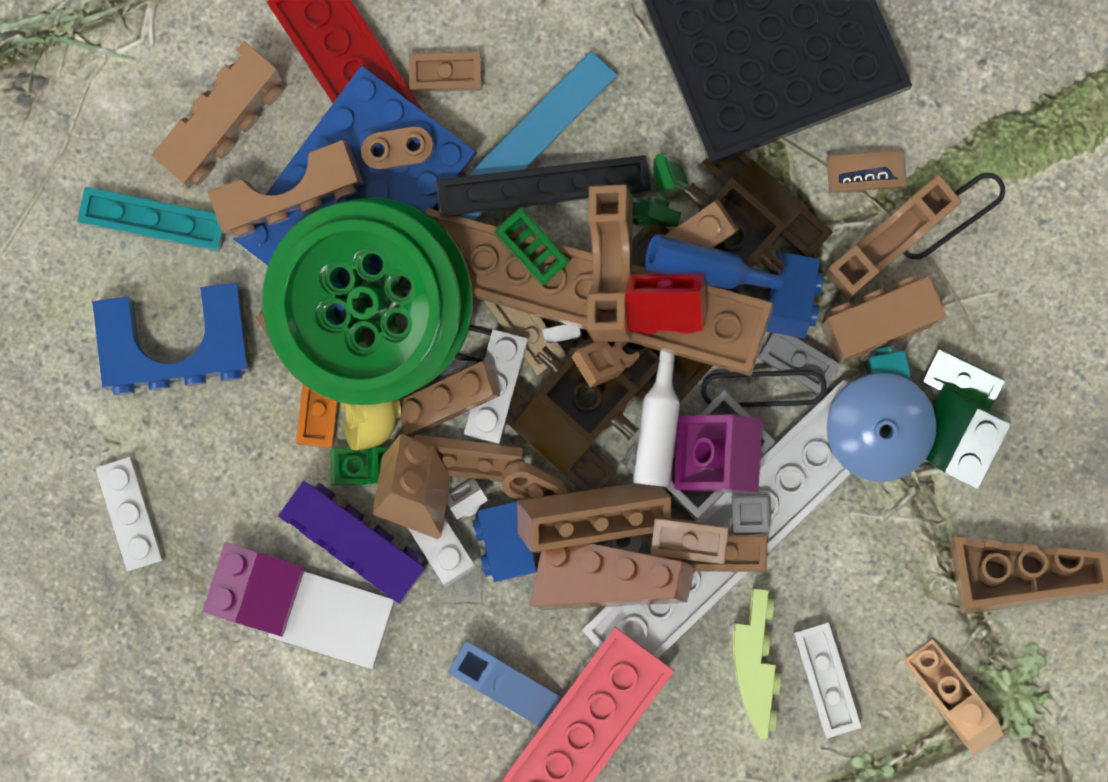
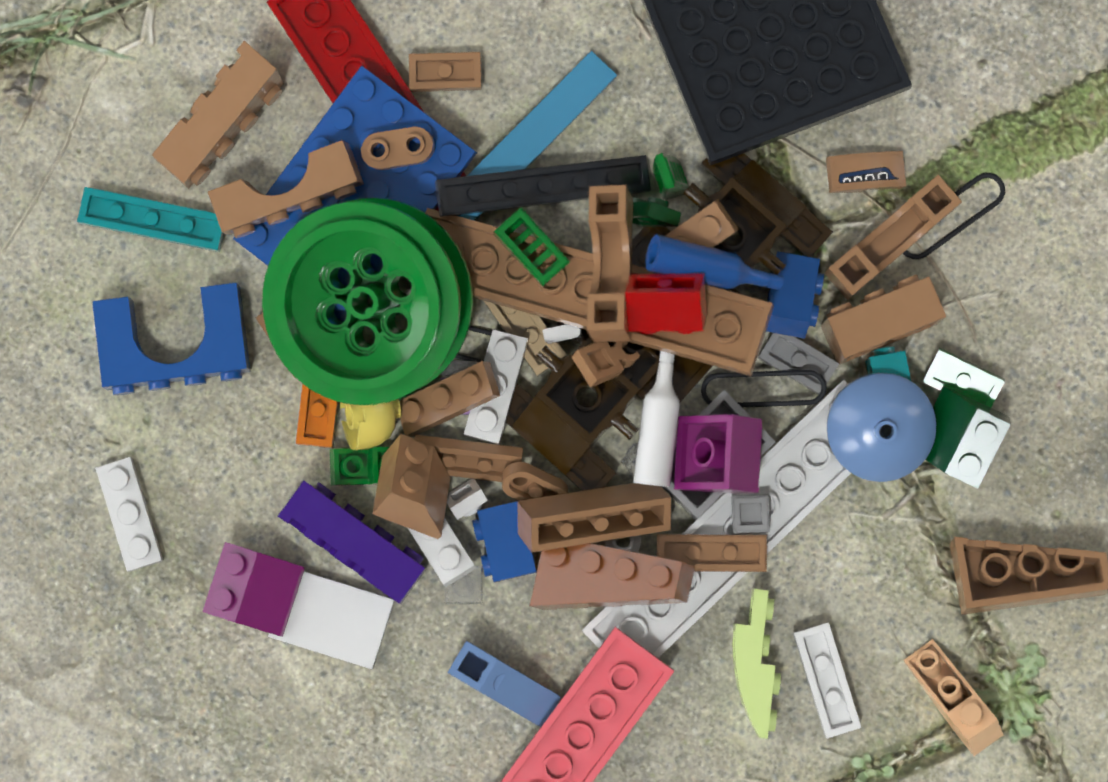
(689, 540): medium nougat plate -> none

